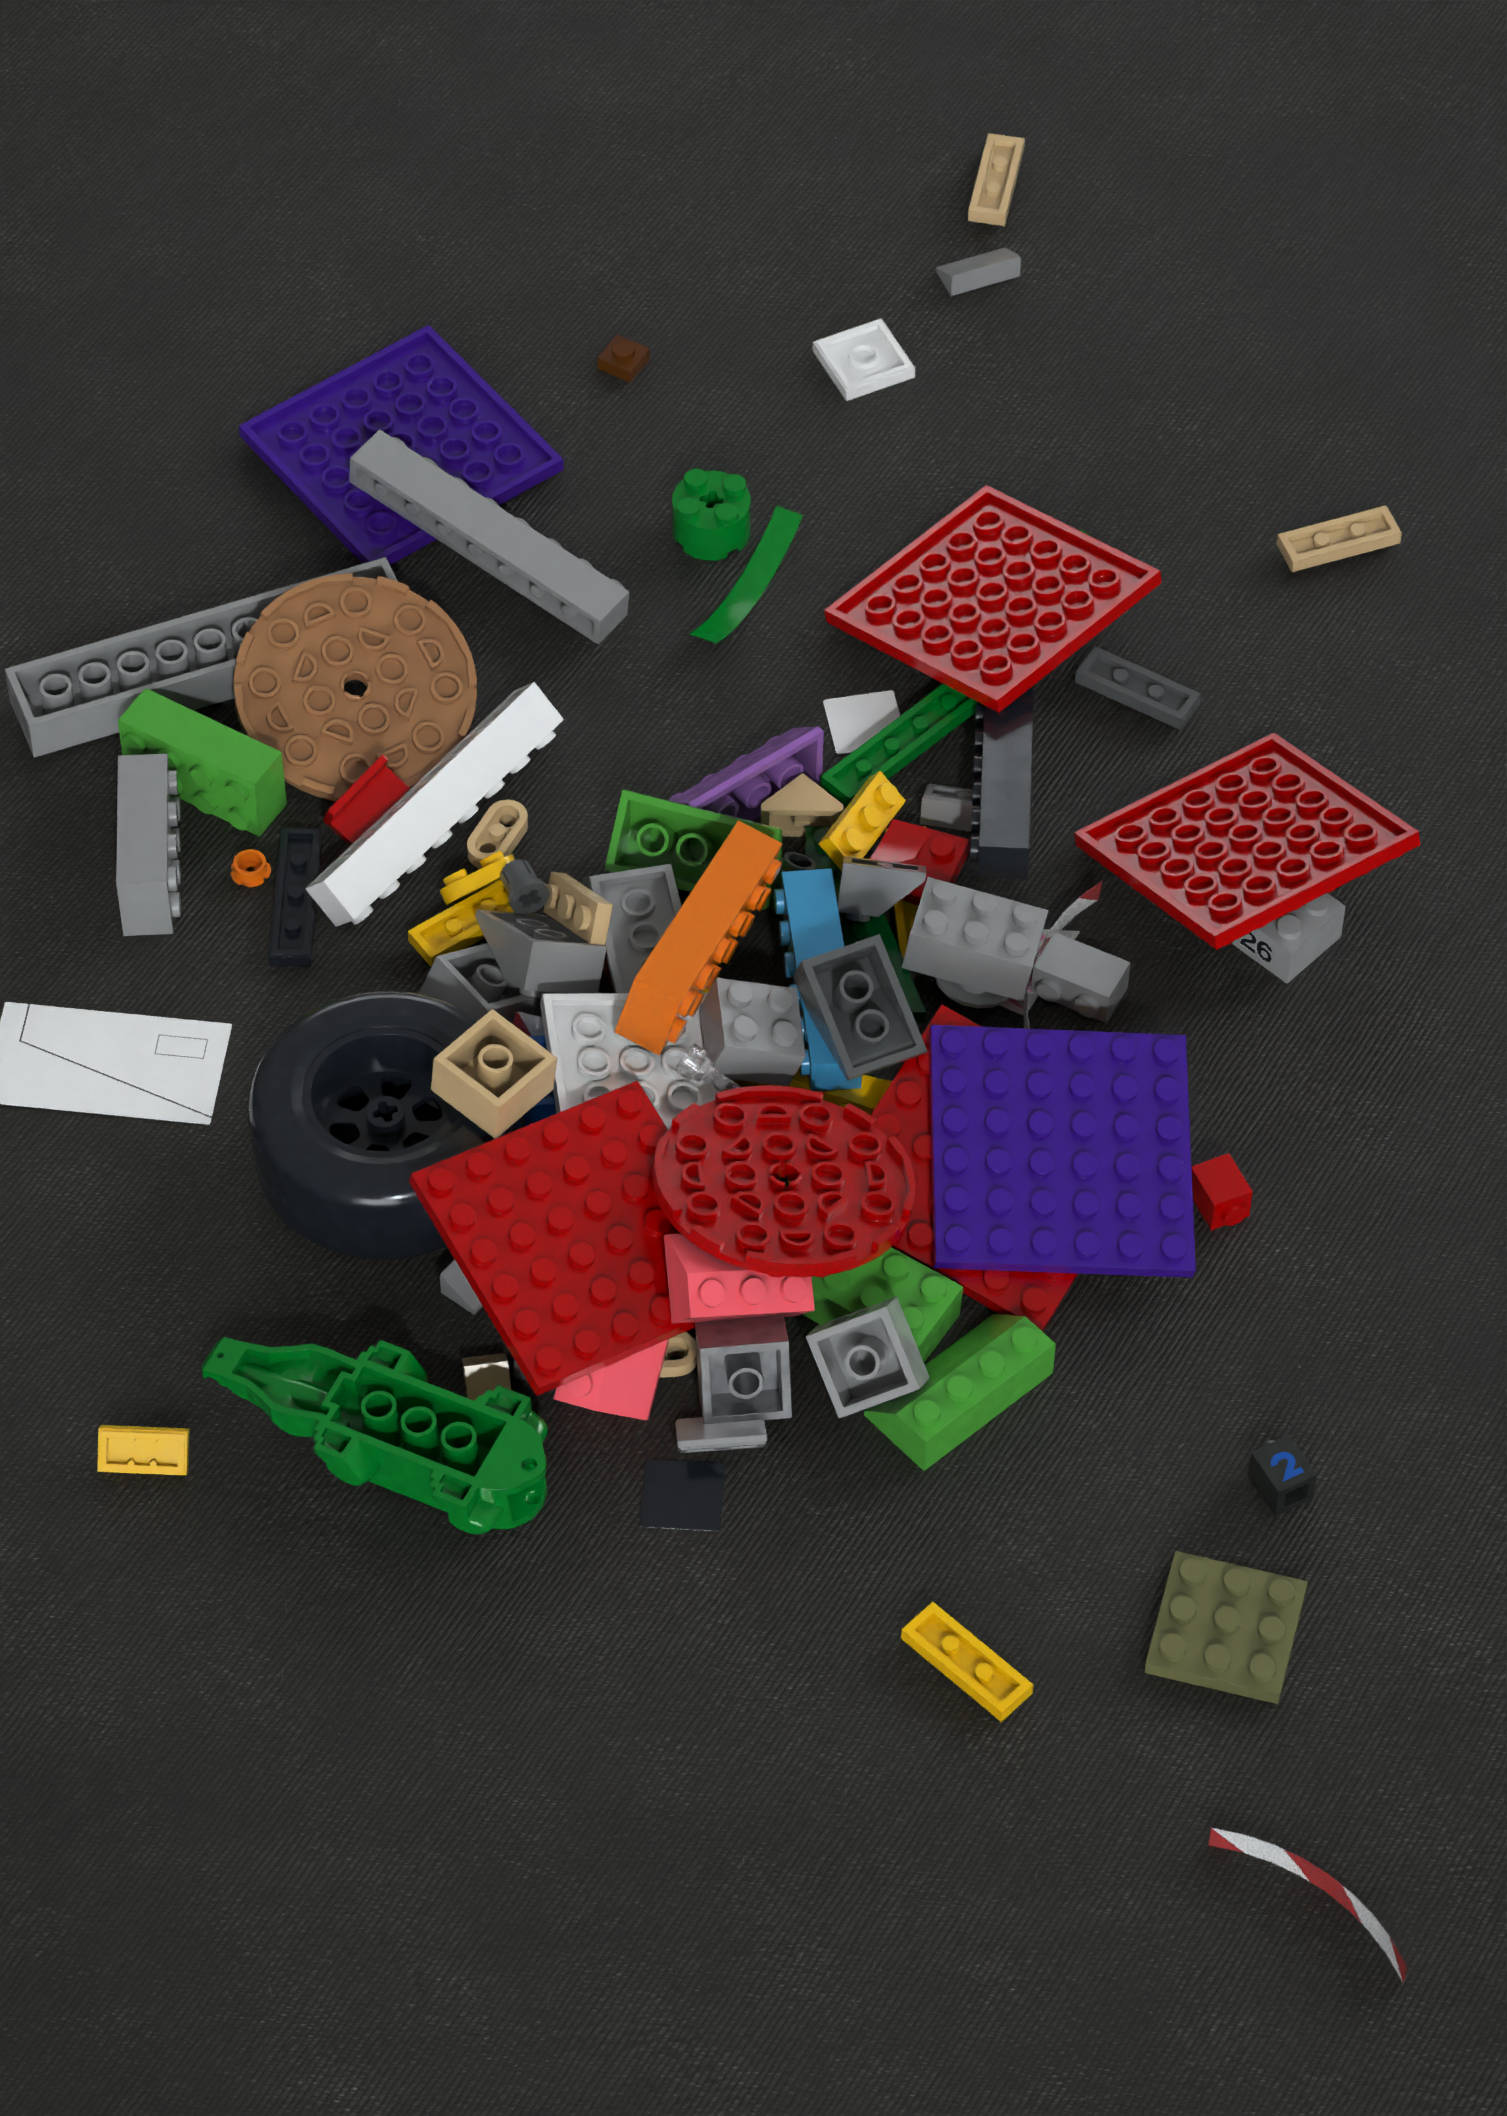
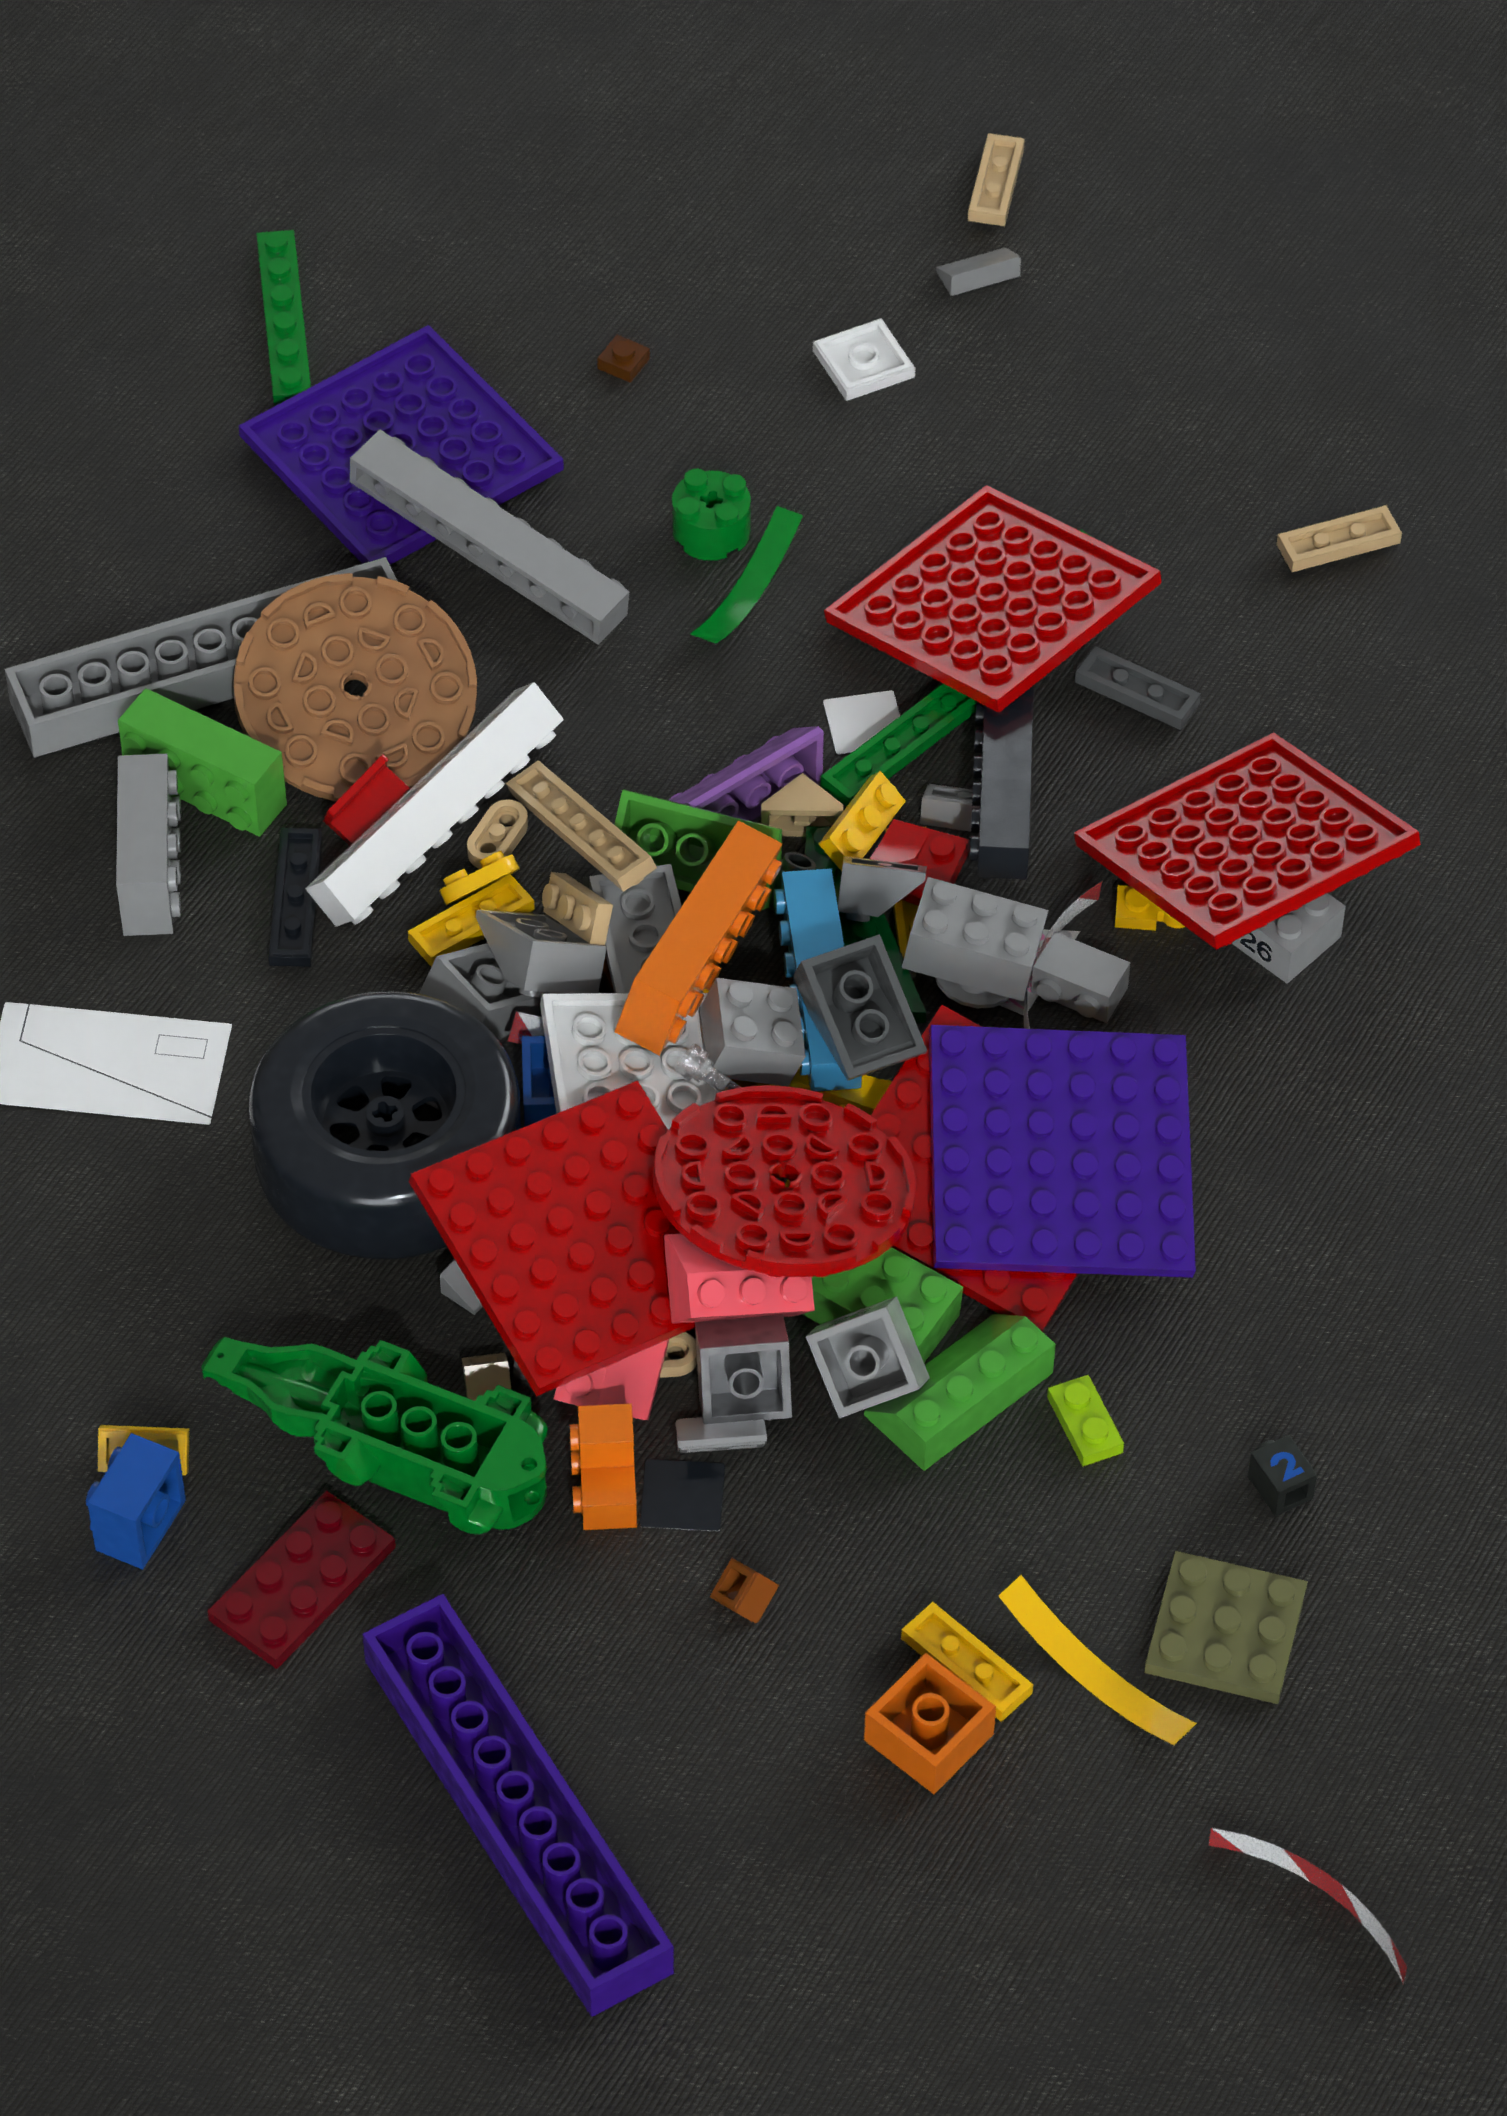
(136, 1500): none -> blue brick
(252, 861): orange plate -> none
(283, 314): none -> green plate
(301, 1579): none -> dark red plate
(493, 1073): tan brick -> none
(518, 1805): none -> dark purple brick
(524, 889): dark grey bush -> none
(581, 826): none -> tan plate
(605, 1460): none -> orange brick
(744, 1591): none -> dark orange slope
(929, 1723): none -> orange brick
(1085, 1420): none -> lime plate
(1088, 1668): none -> yellow sticker
(1138, 912): none -> yellow plate
(1221, 1192): red brick -> none

